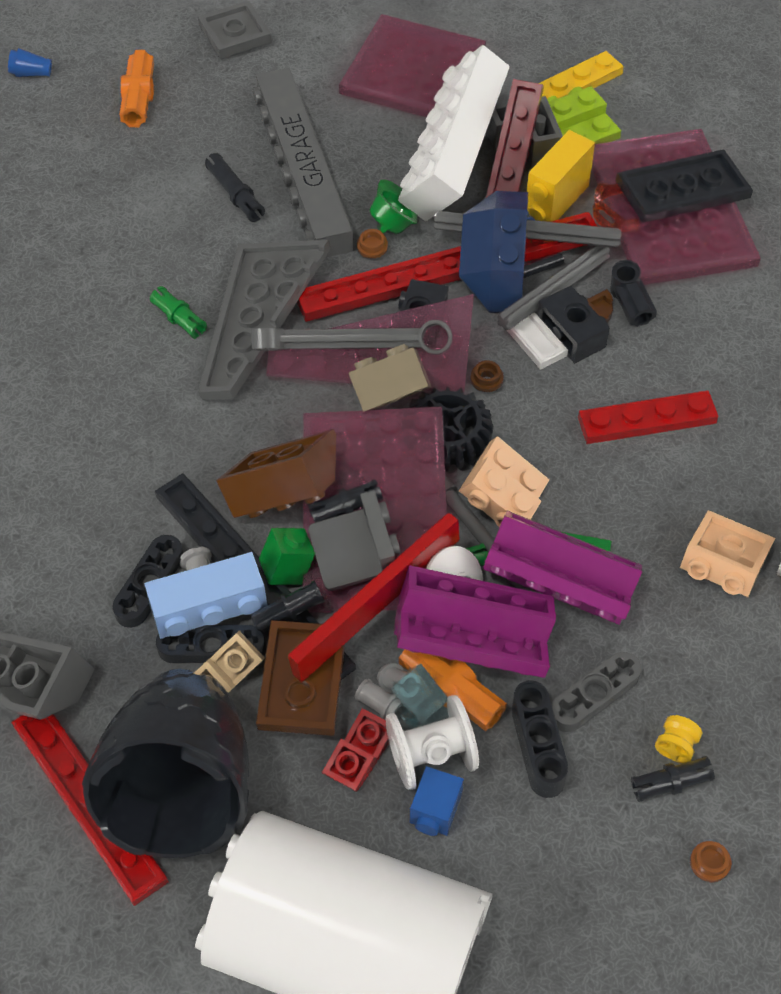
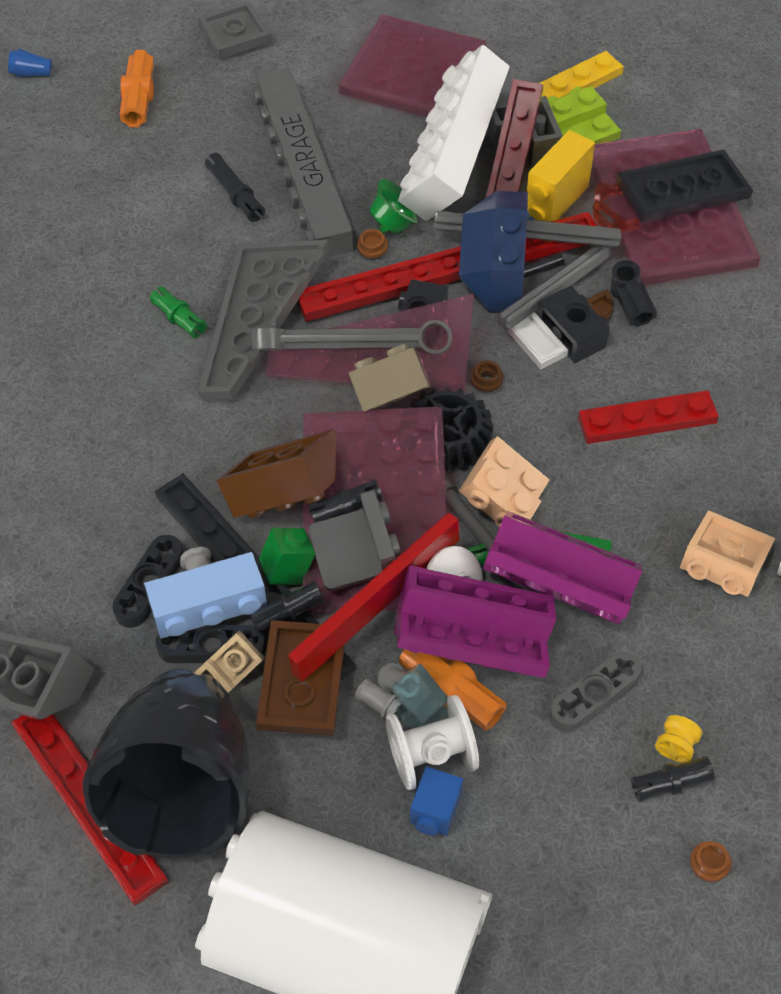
(358, 752): red slope -> none
(537, 755): black beam -> none

